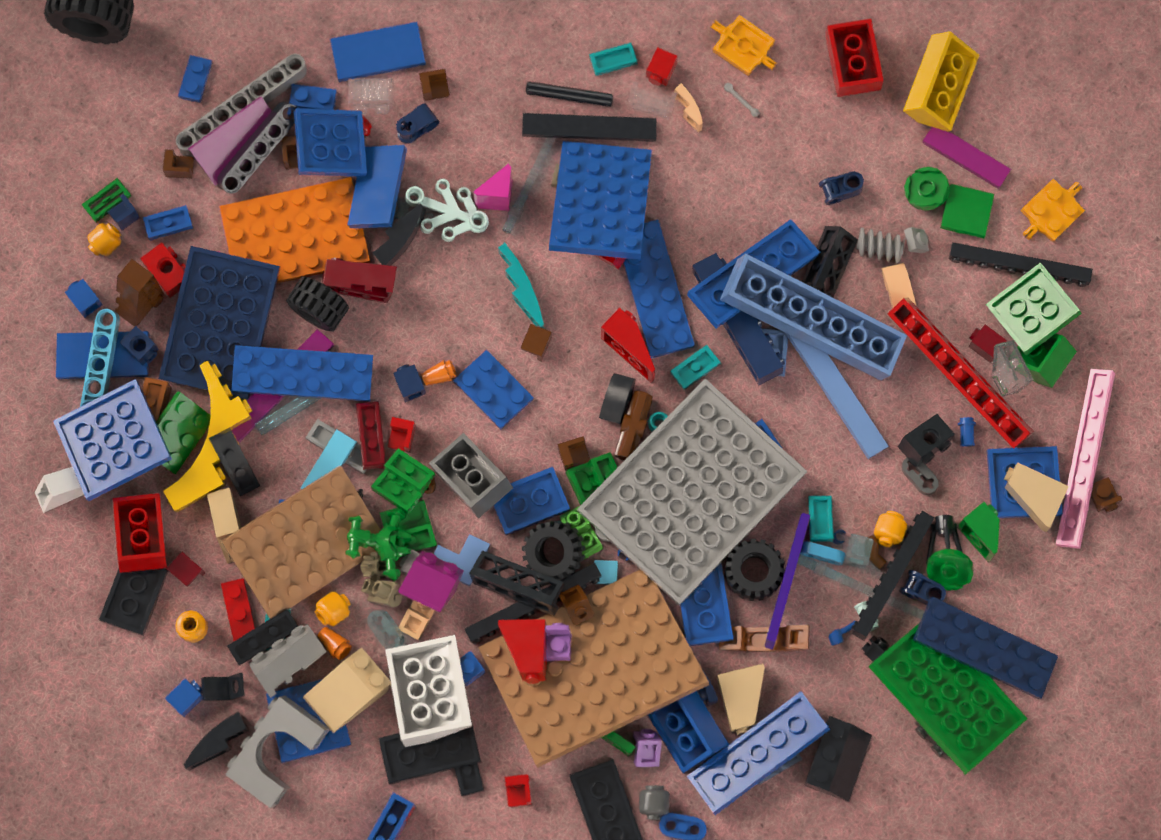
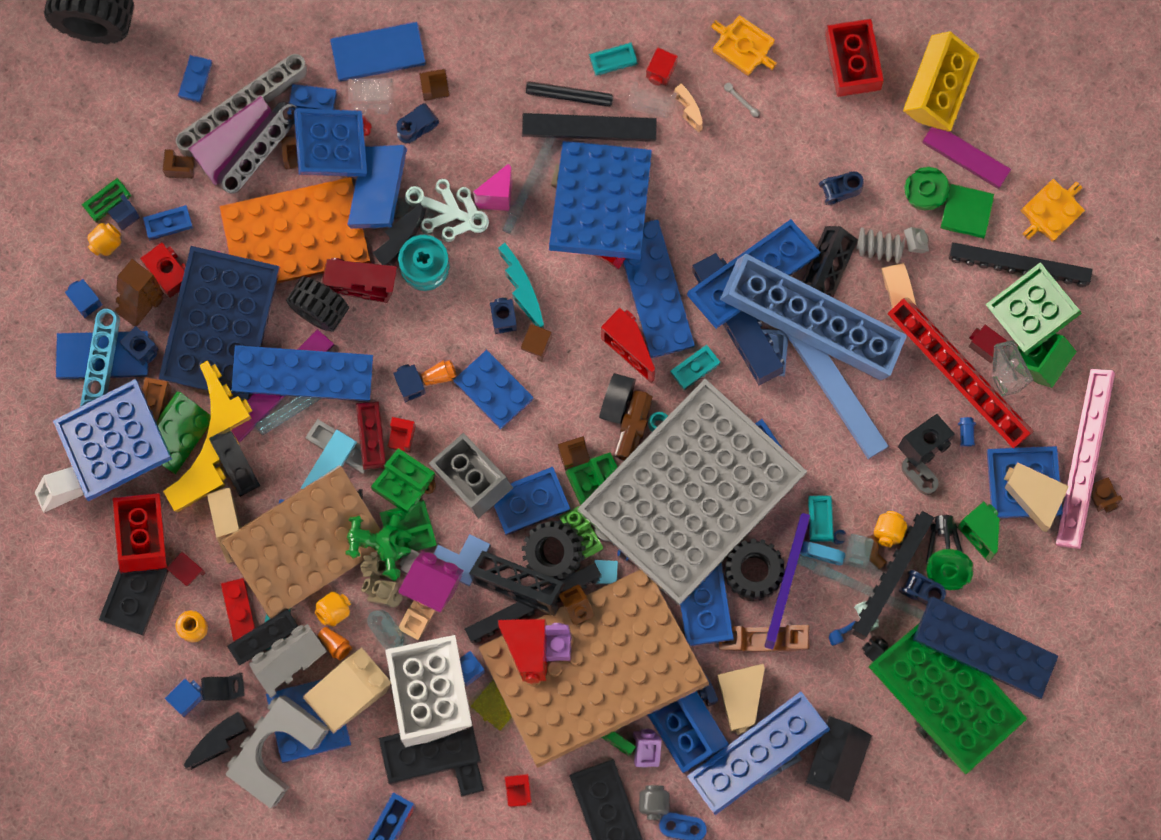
(419, 250): none -> teal wheel
(492, 706): none -> clear neon green piece
(507, 324): none -> dark blue brick

